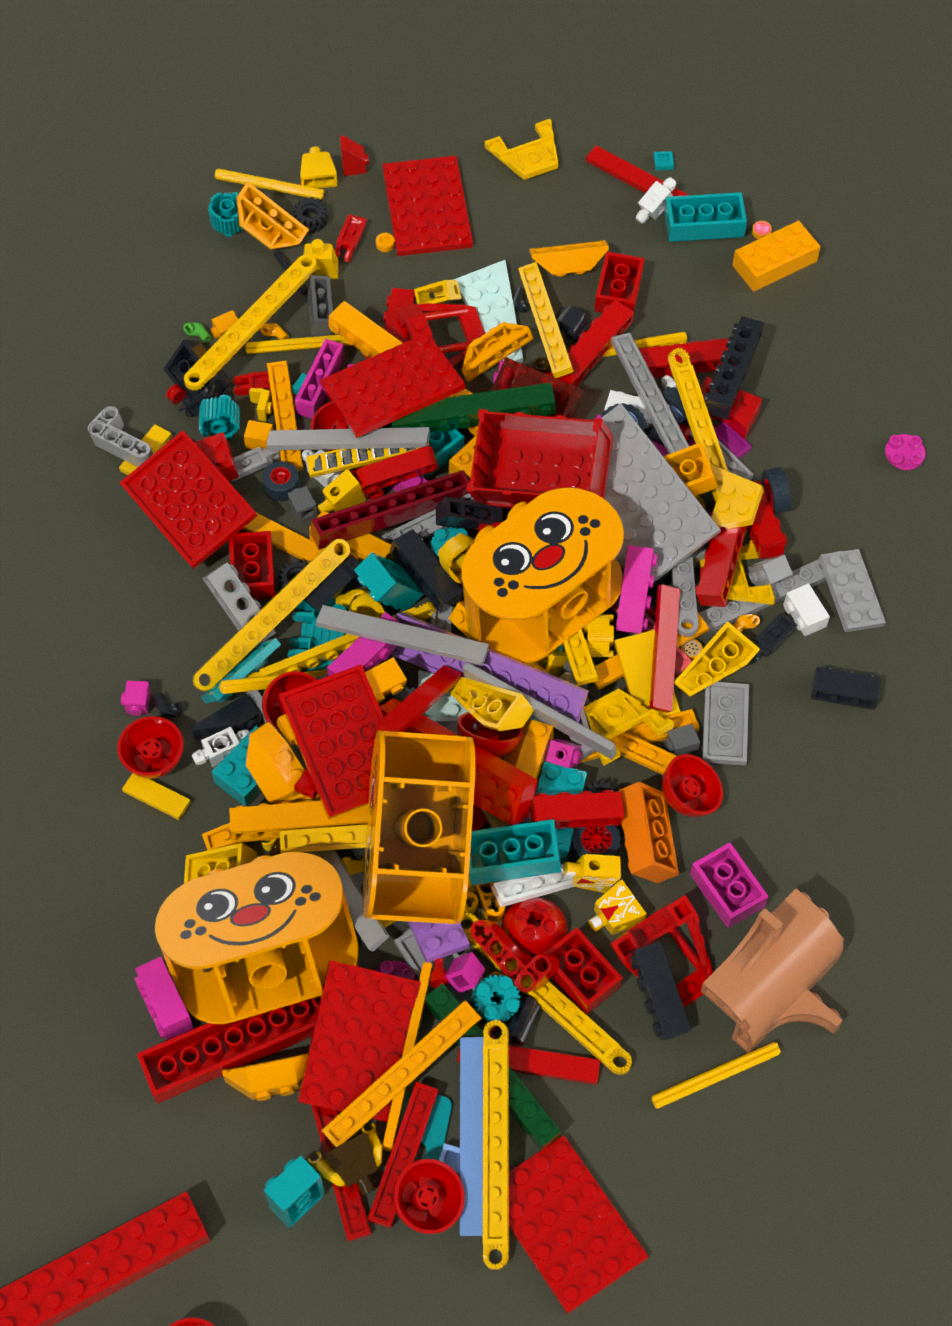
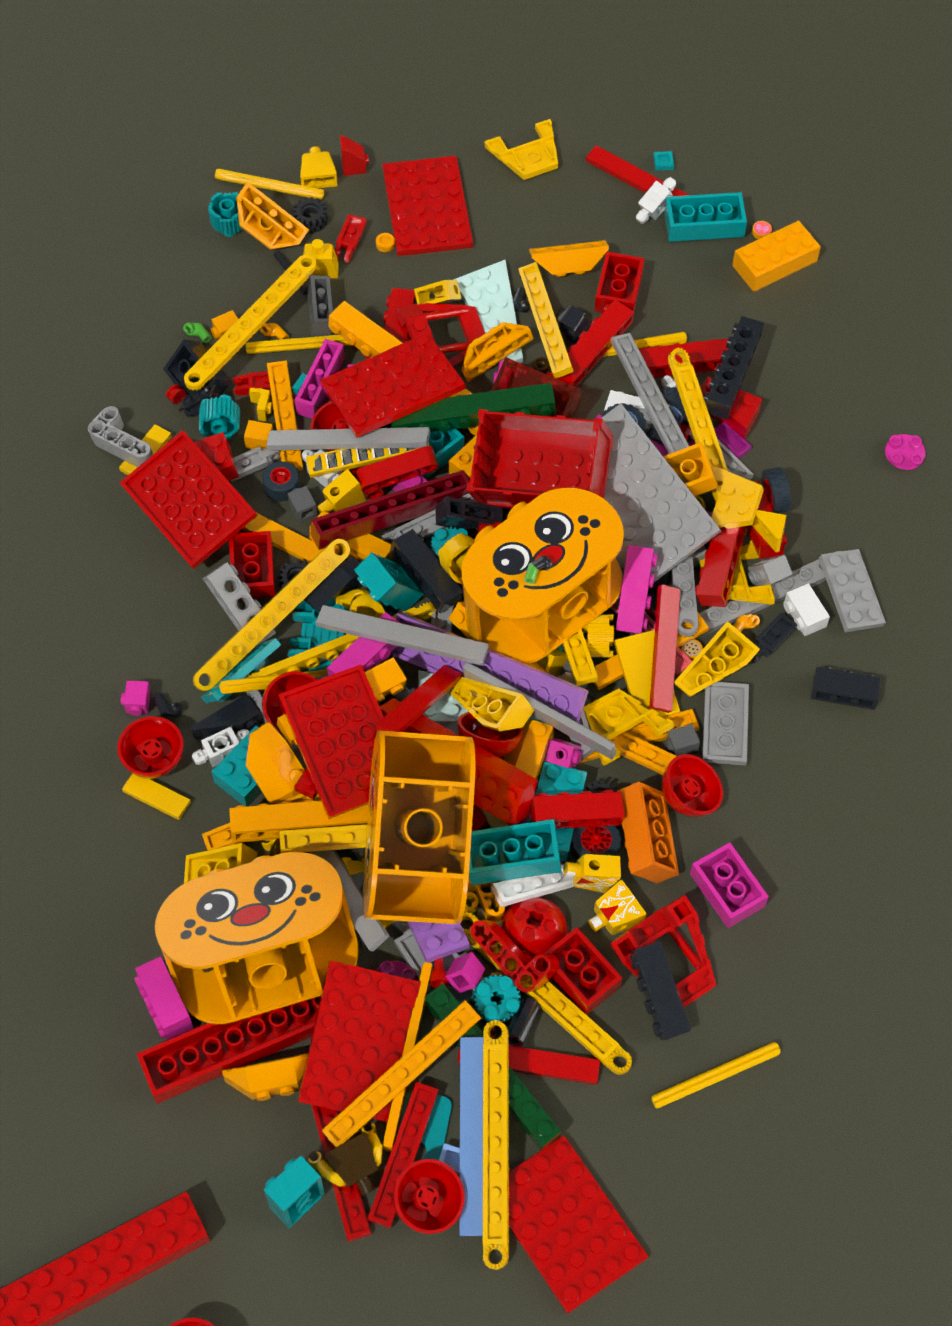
(535, 566): none -> arm
(770, 527): none -> yellow slope
(774, 970): nougat cylinder -> none

